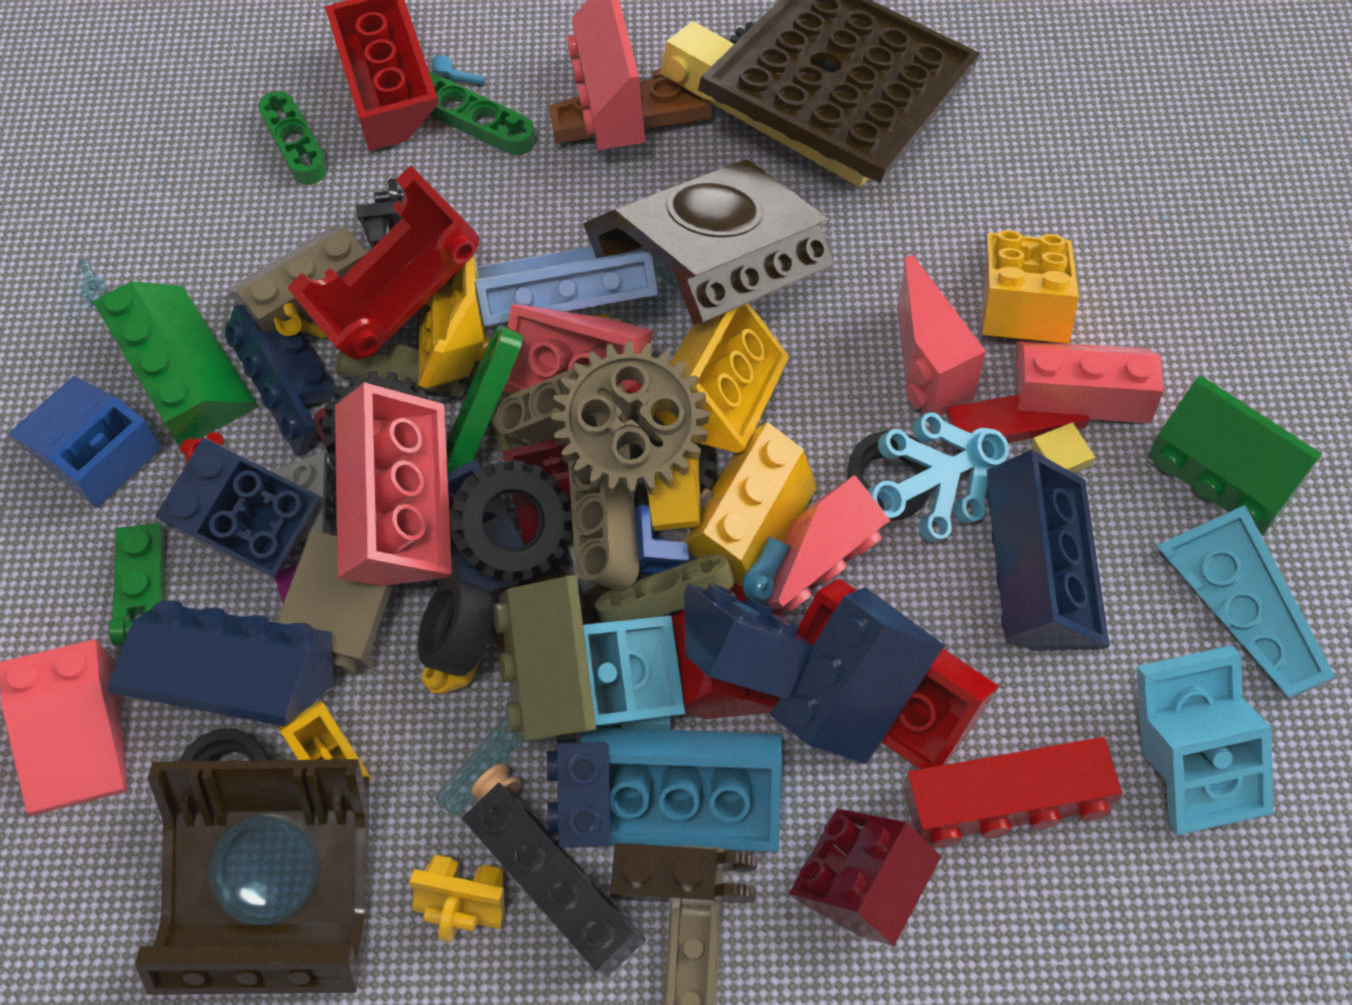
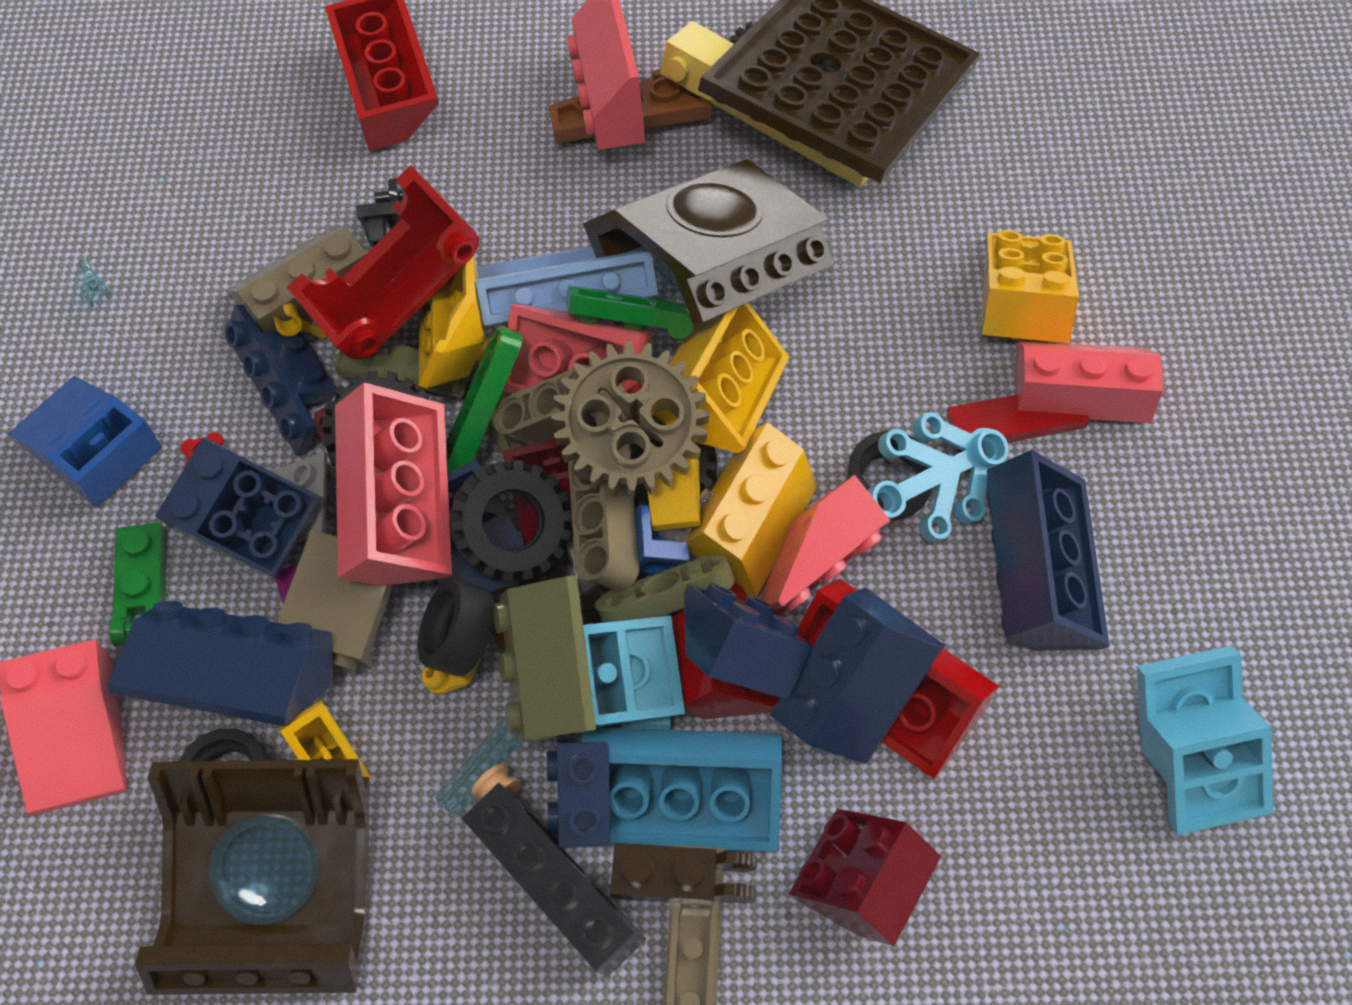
(175, 358): green slope -> none
(292, 151): green beam -> none
(443, 67): dark azure hand -> none
(457, 901): yellow hips -> none
(475, 105): green beam -> none
(630, 310): none -> green plate
(760, 577): dark azure arm -> none
(937, 347): coral slope -> none
(1012, 791): red brick -> none
(1065, 448): light yellow tile -> none
(1232, 454): green slope -> none
(1247, 592): medium azure wing -> none

